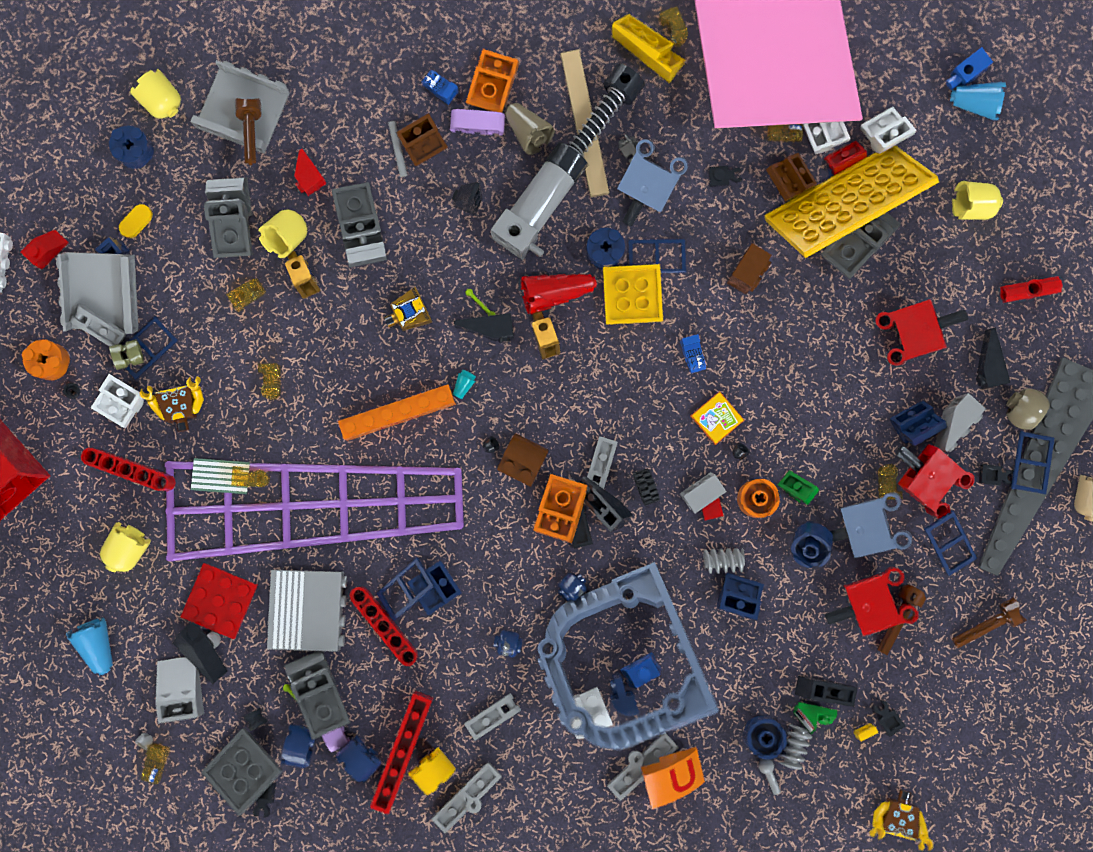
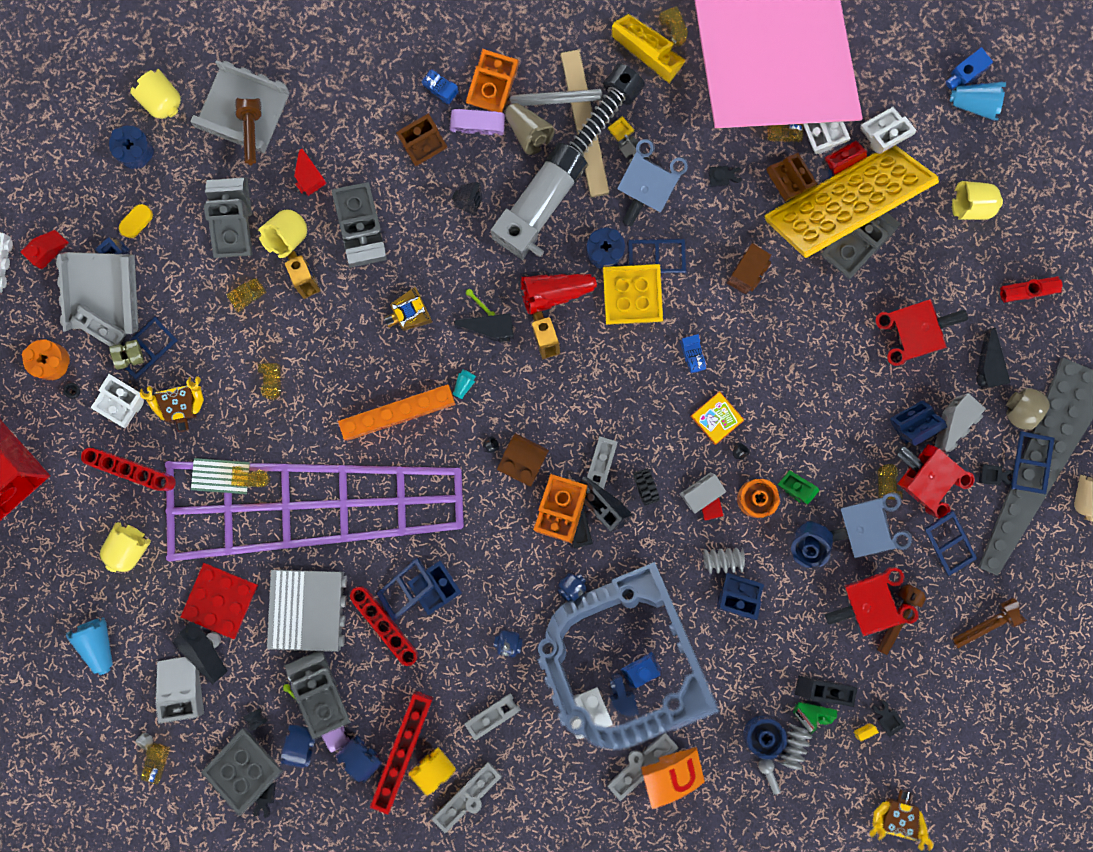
(397, 149): light grey bar -> none
(557, 97): none -> light grey axle
(620, 128): none -> yellow tile

